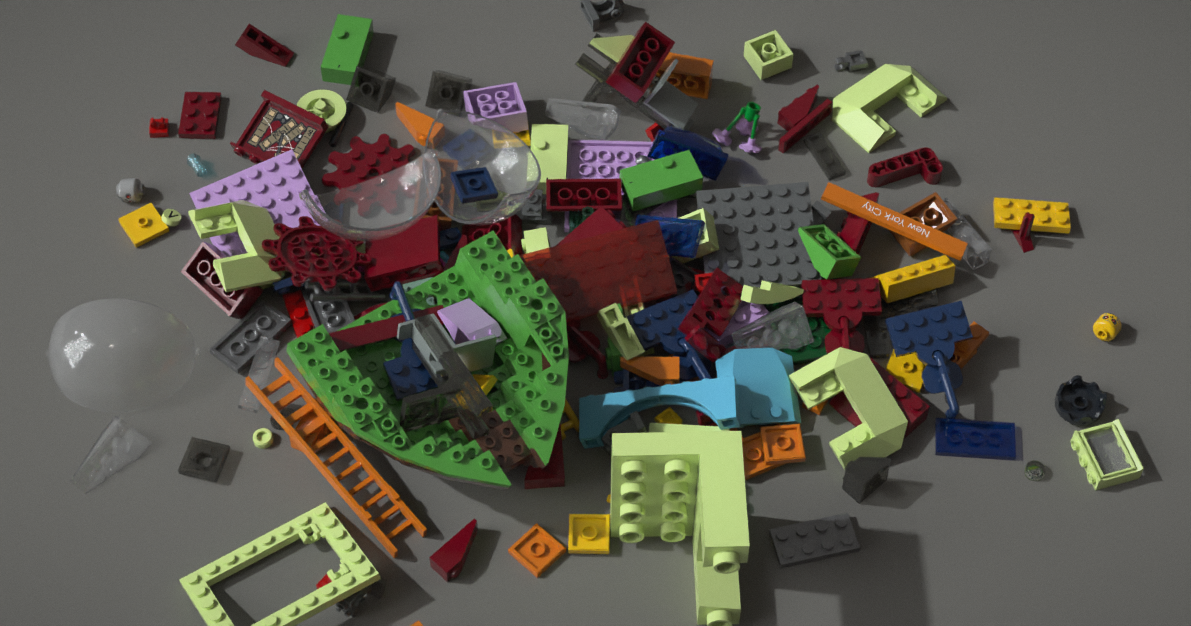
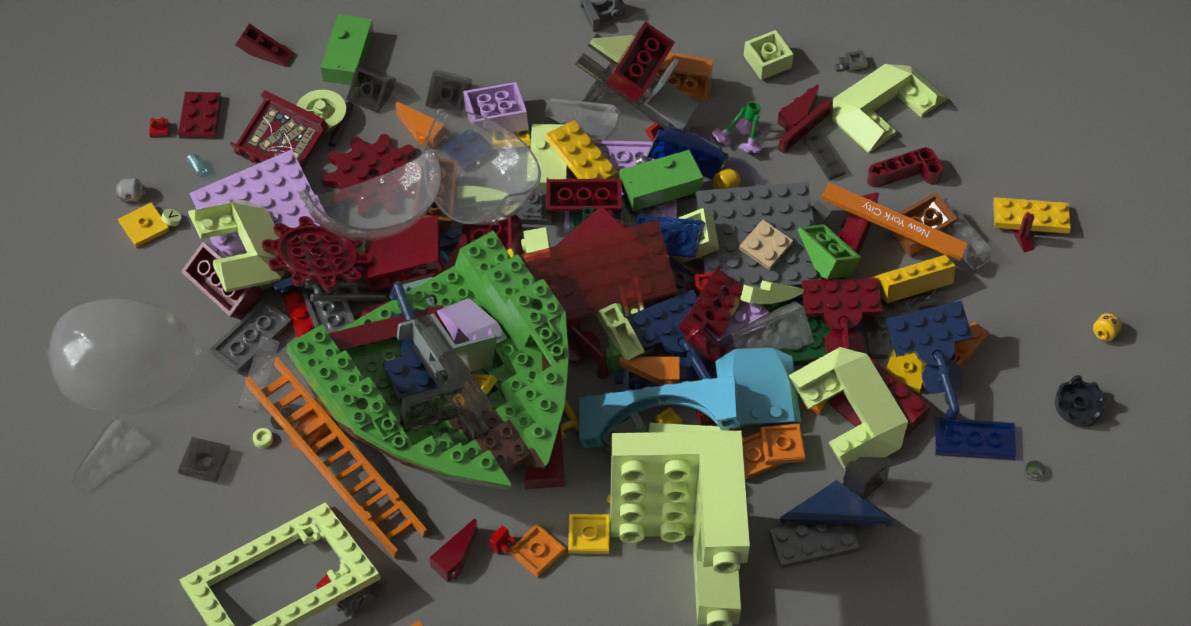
(474, 185): dark blue plate -> none
(500, 540): none -> red tile
(580, 152): none -> yellow plate
(726, 179): none -> yellow head
(766, 244): none -> tan plate
(836, 506): none -> dark blue tile
(1106, 455): yellowish green window -> none

